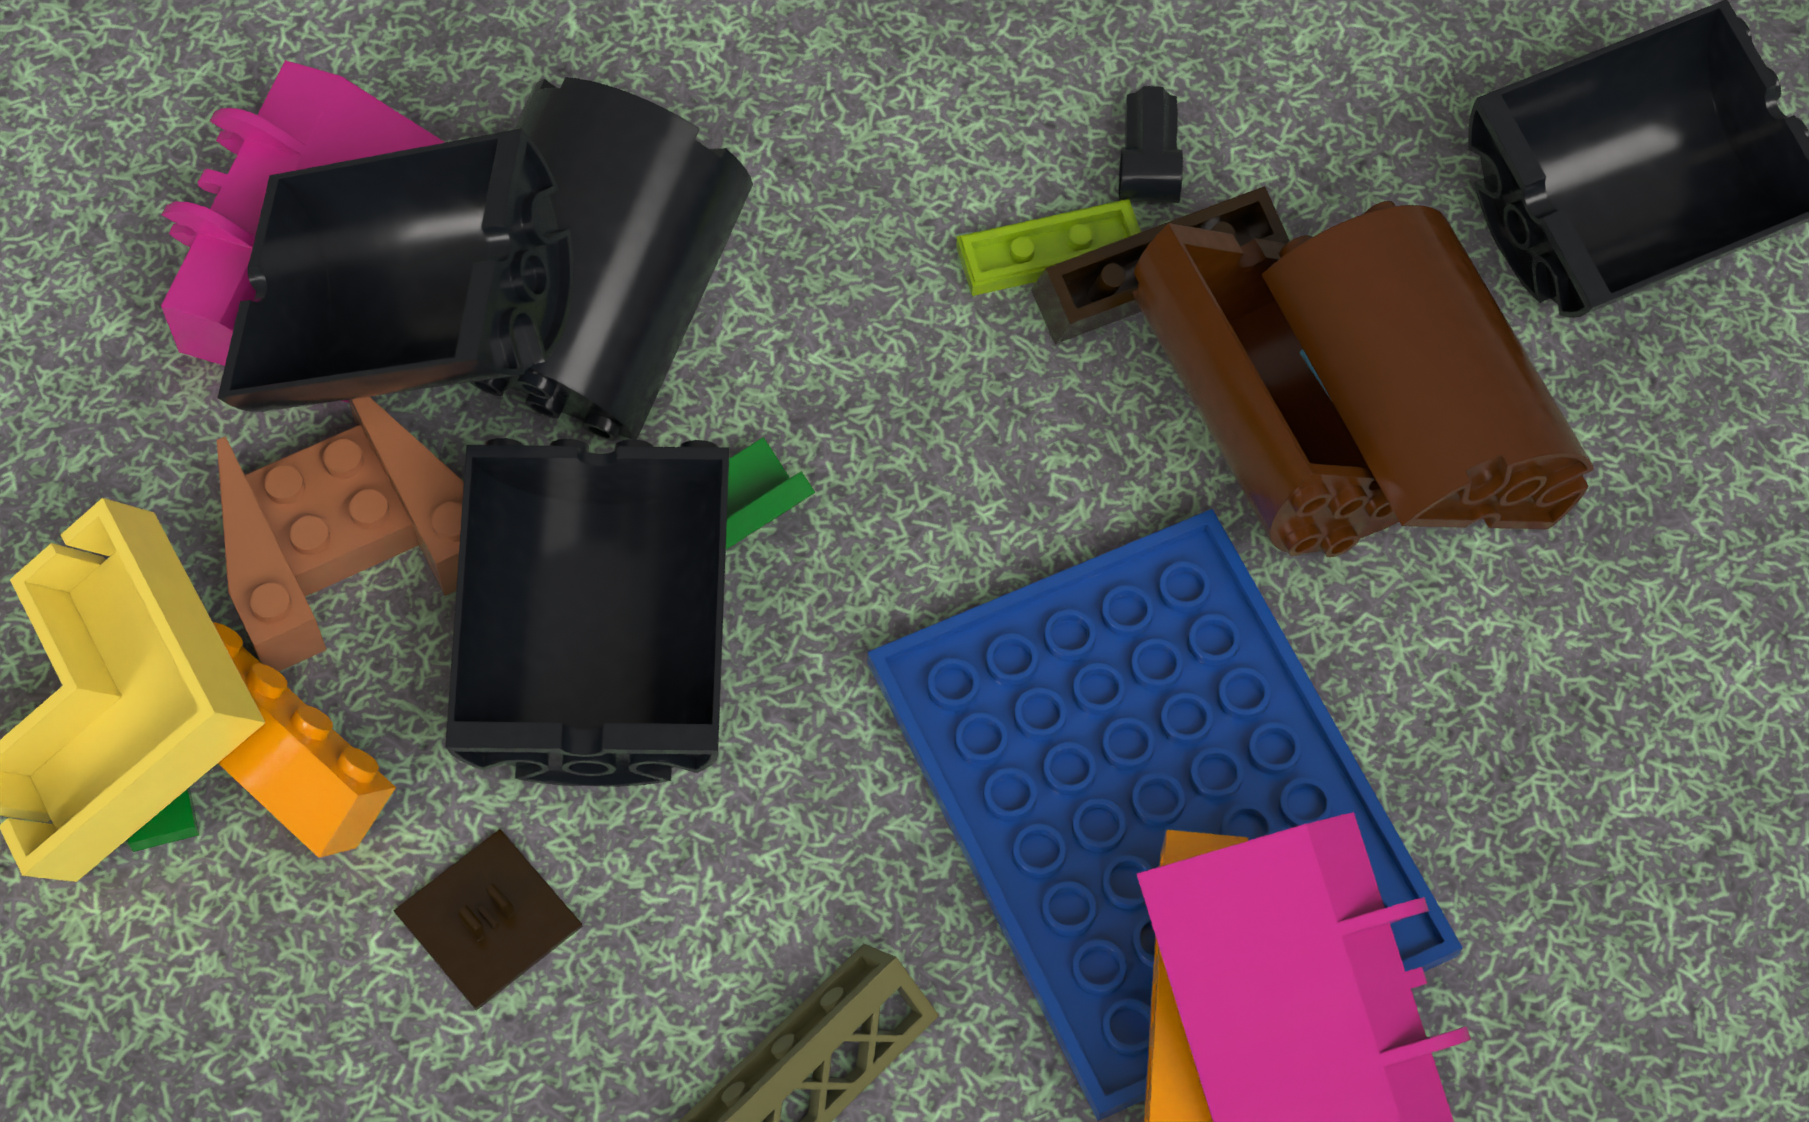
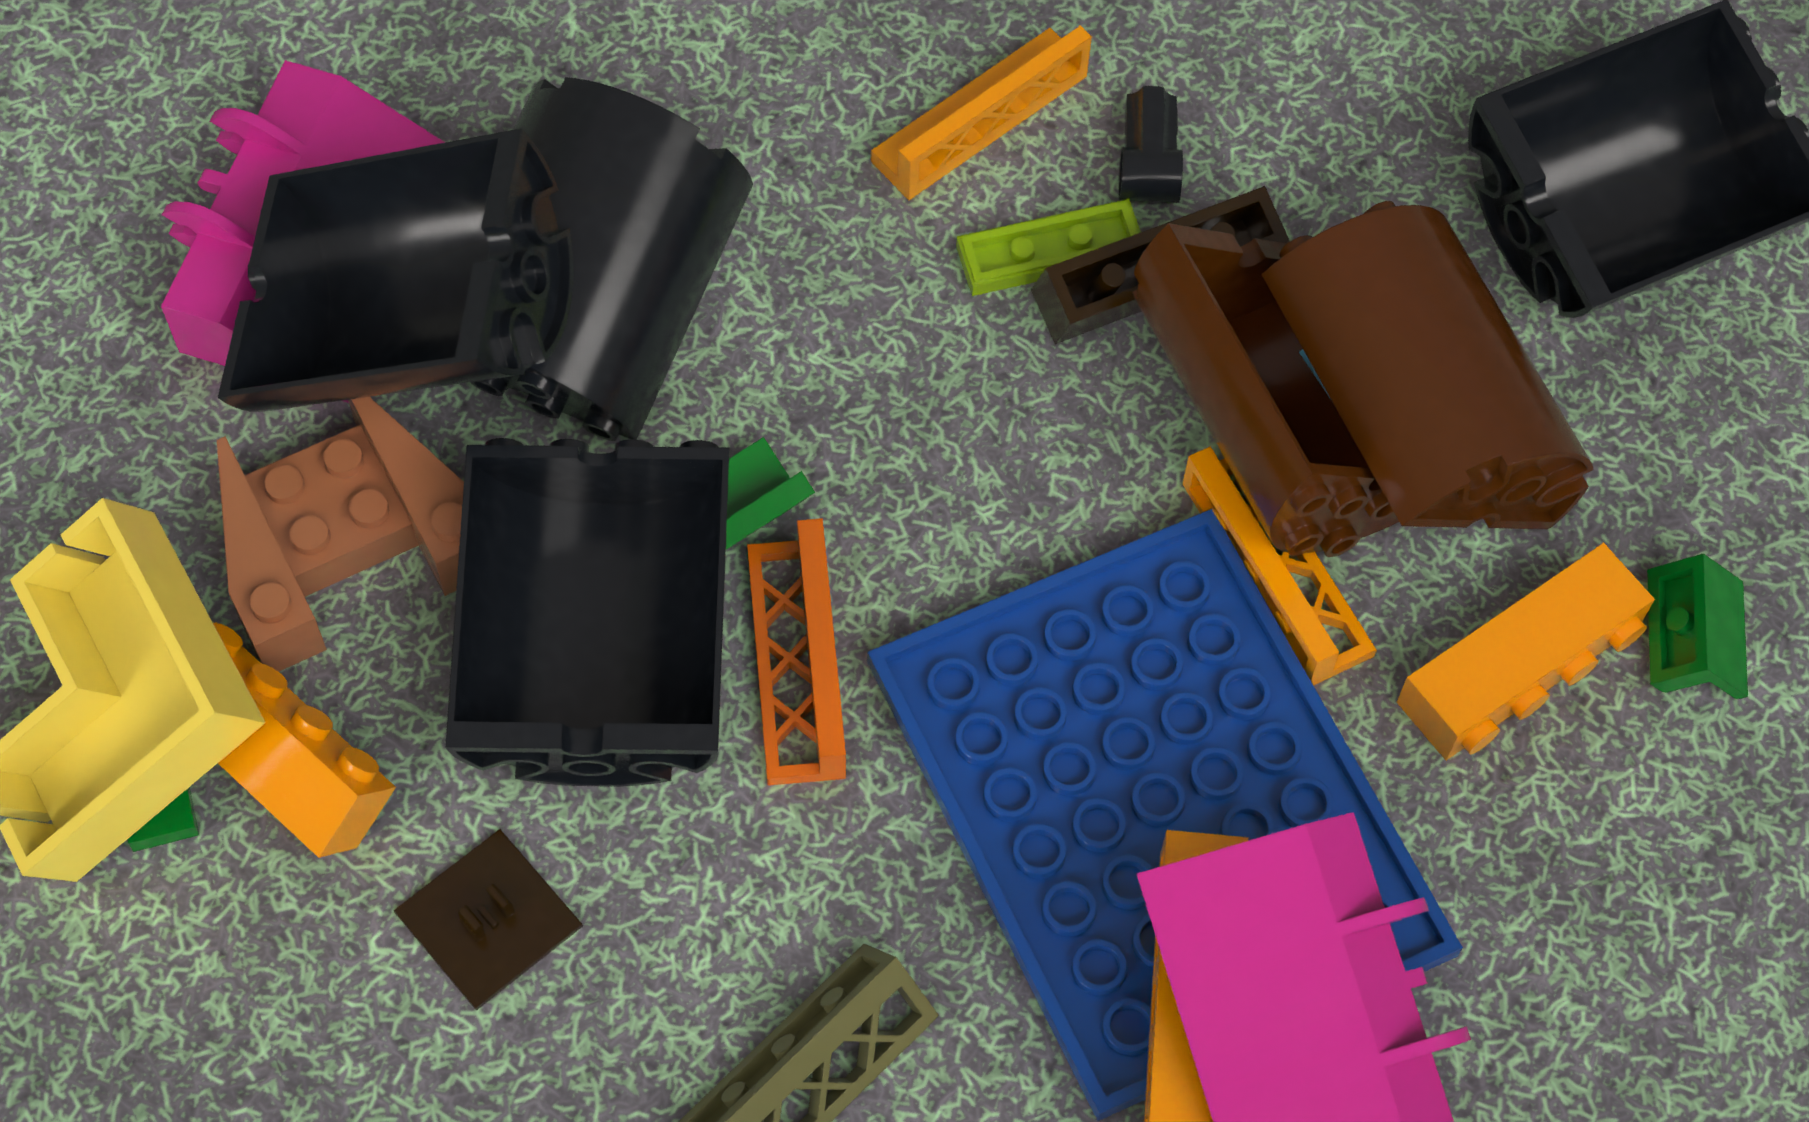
(819, 642): none -> orange fence
(983, 110): none -> light orange fence
(1211, 488): none -> light orange fence
(1525, 652): none -> light orange brick
(1697, 627): none -> green panel

